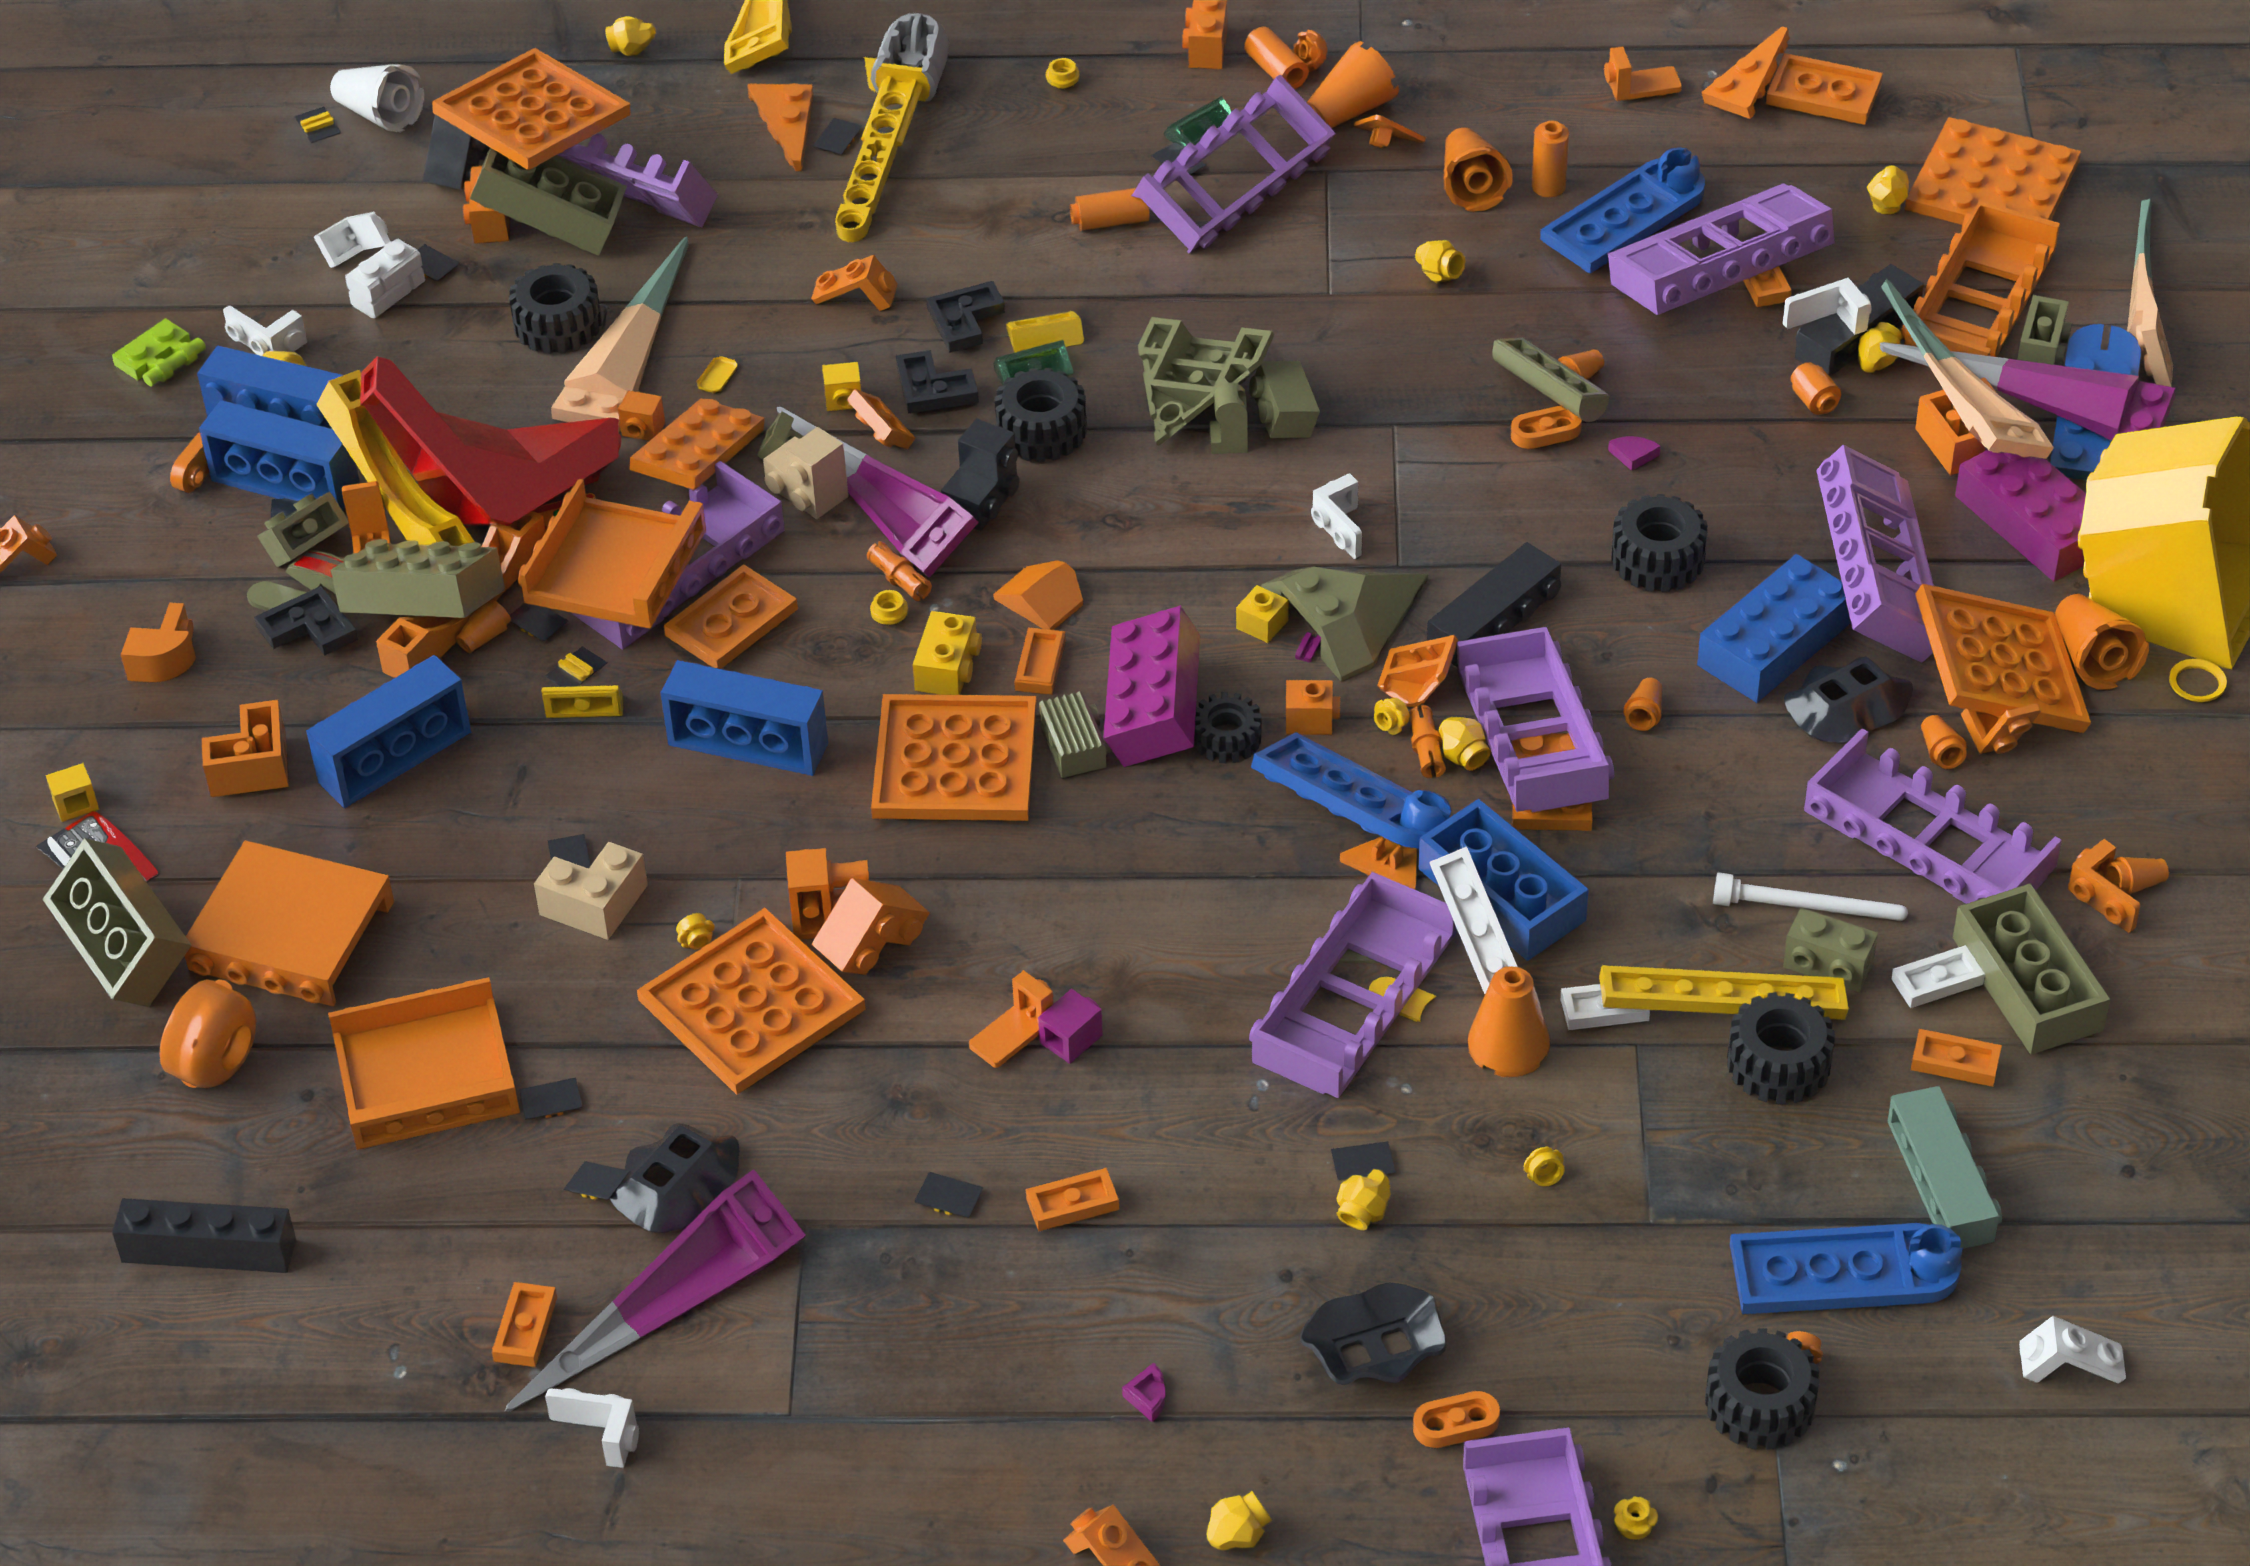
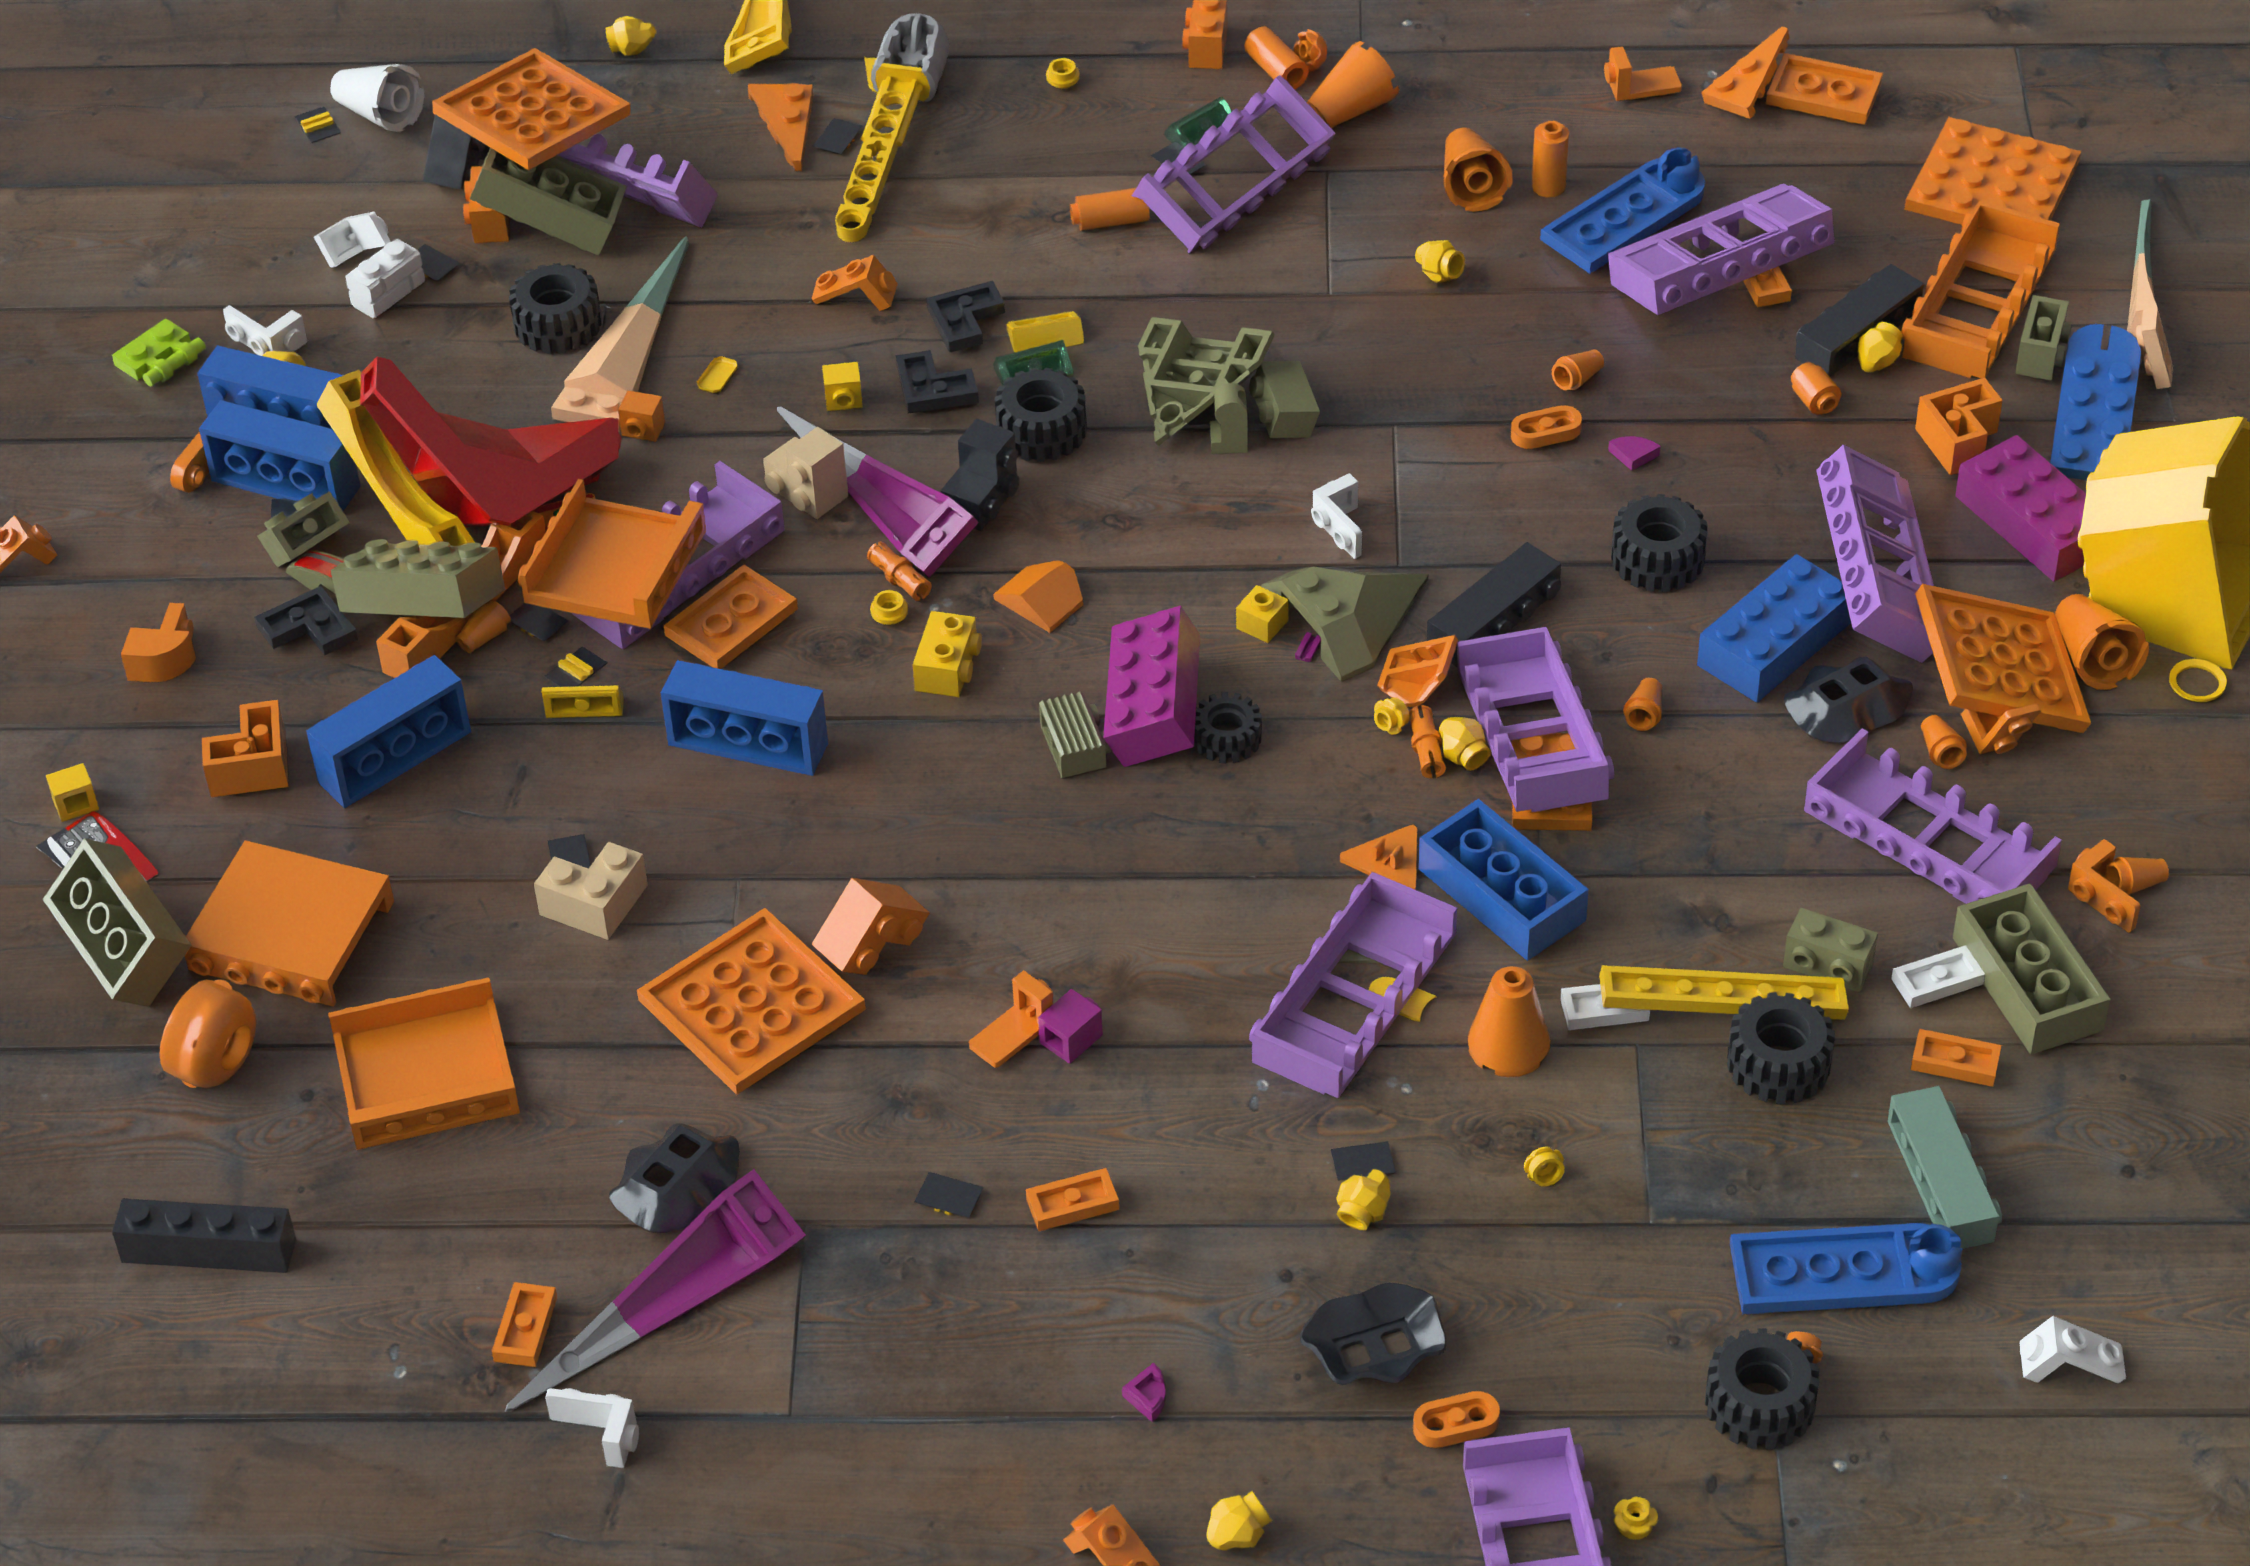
(268, 595): olive piece -> none
(365, 514): orange bracket -> none
(550, 1098): black piece -> none
(596, 1180): black piece -> none
(695, 442): orange plate -> none
(695, 931): yellow plate -> none
(777, 435): olive tile -> none
(812, 887): orange brick -> none
(880, 418): orange plate -> none
(954, 757): orange plate -> none
(1040, 661): orange tile -> none
(1311, 707): orange brick -> none
(1352, 790): blue plate -> none
(1383, 129): orange piece -> none
(1473, 914): white plate -> none
(1551, 378): olive brick -> none
(1731, 890): white piece -> none
(1837, 297): white bracket -> none
(1889, 190): yellow rock -> none
(1982, 410): light nougat plate -> none
(2091, 398): magenta plate -> none

